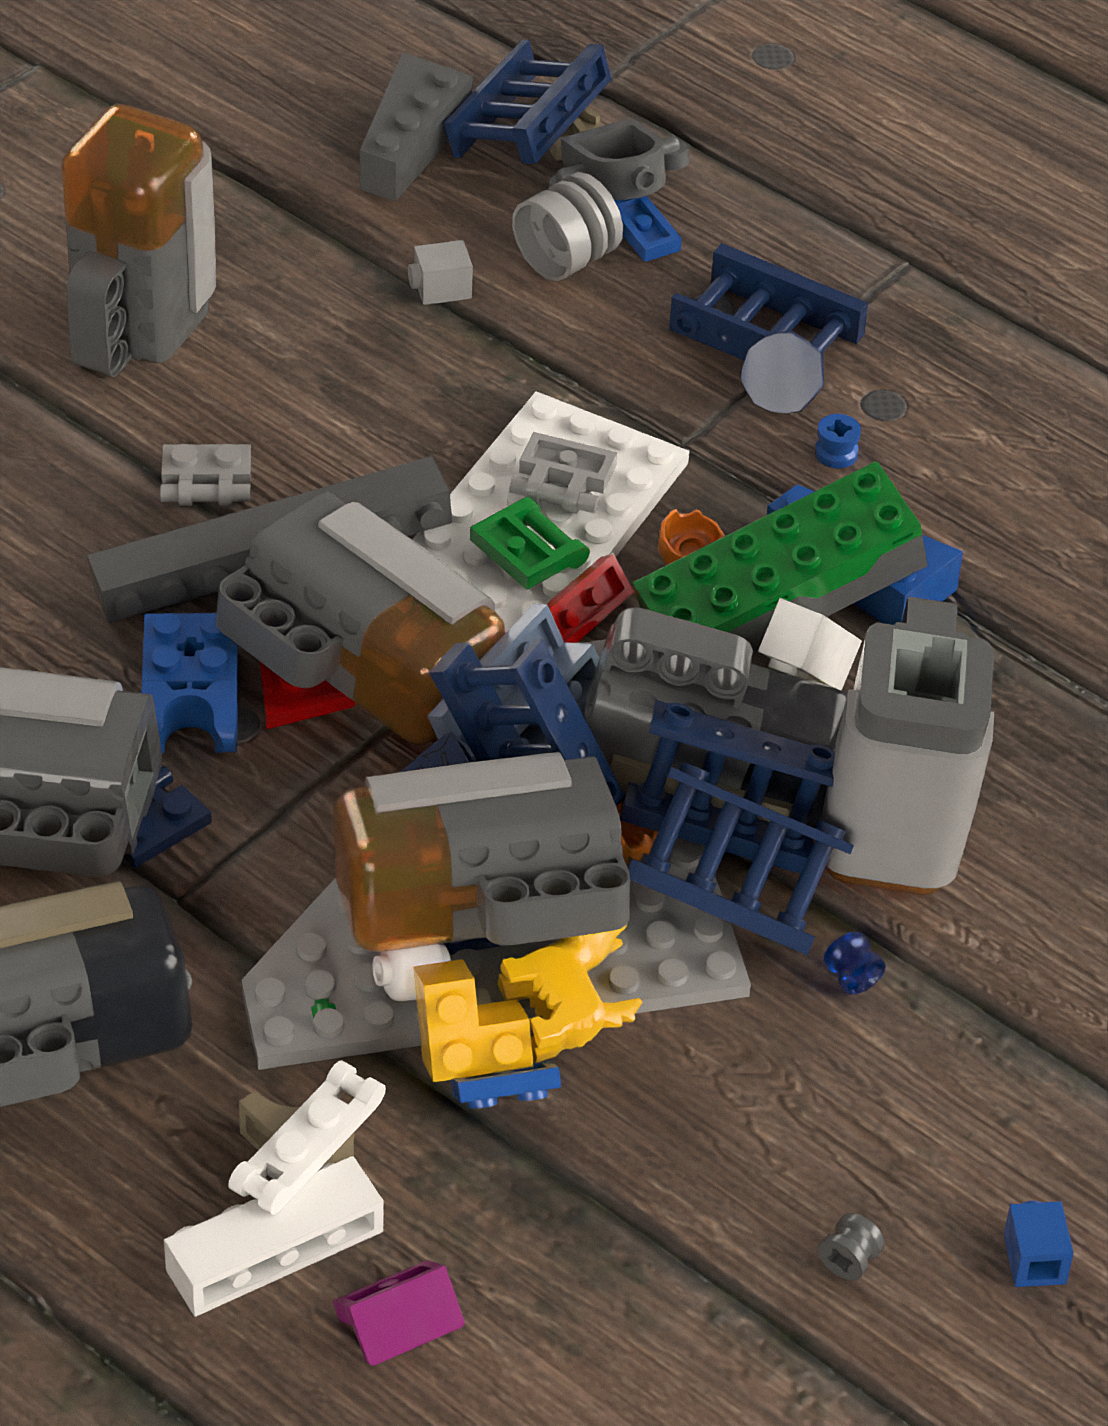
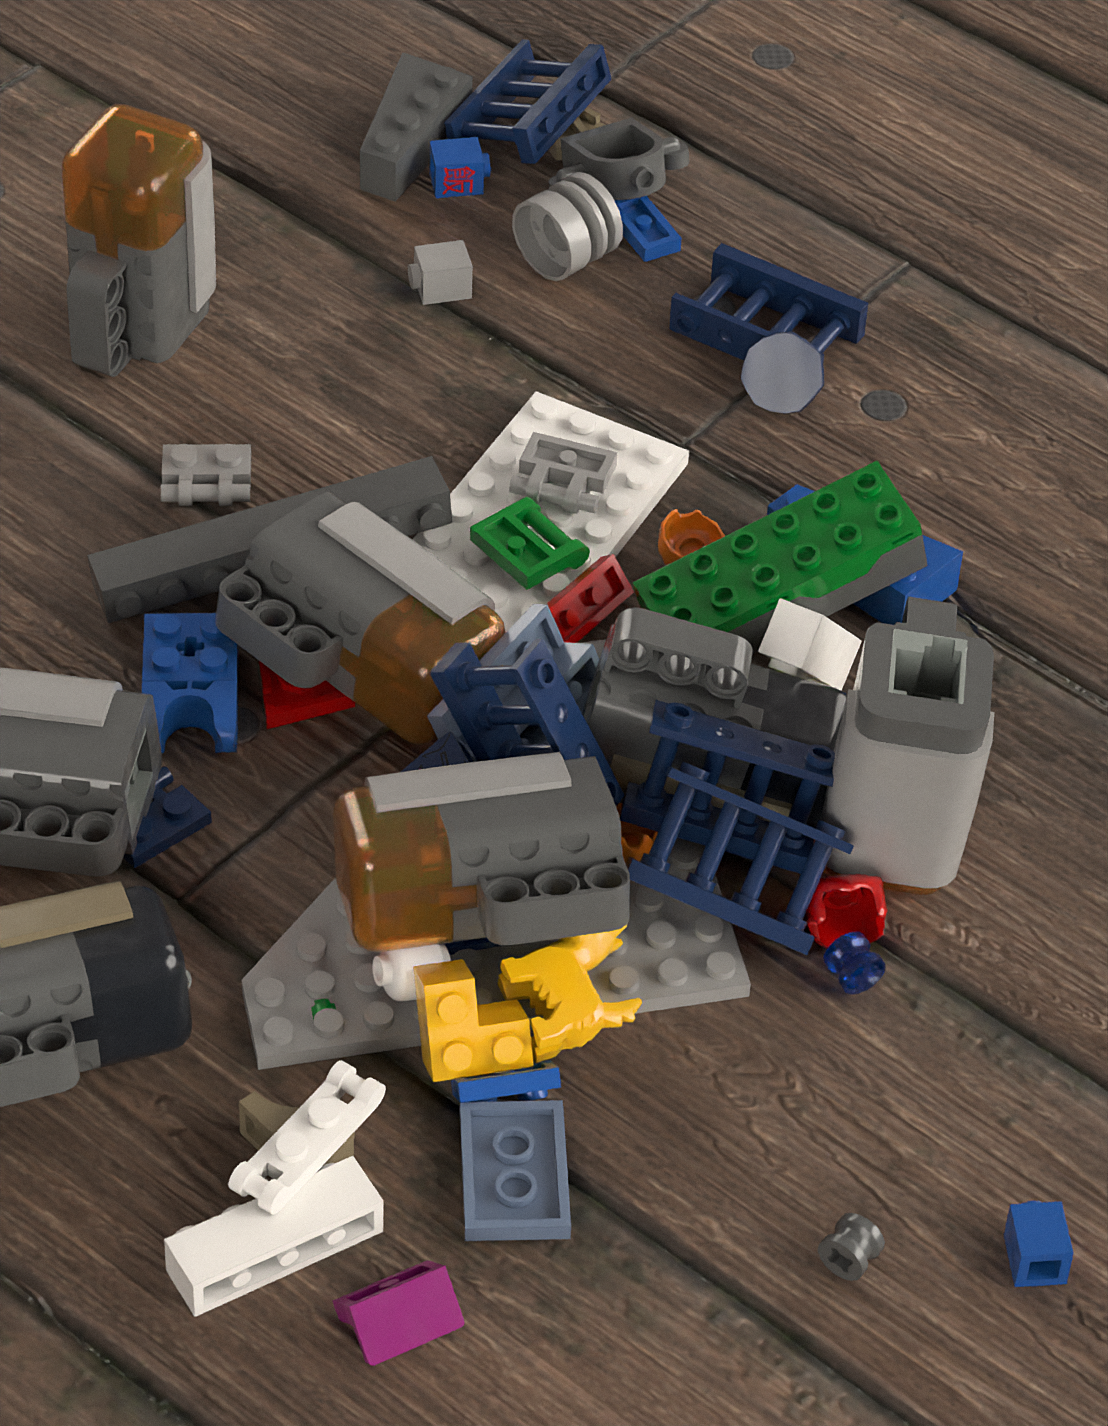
(458, 167): none -> blue brick
(514, 1170): none -> sand blue plate
(837, 441): blue wheel -> none
(847, 905): none -> red hair

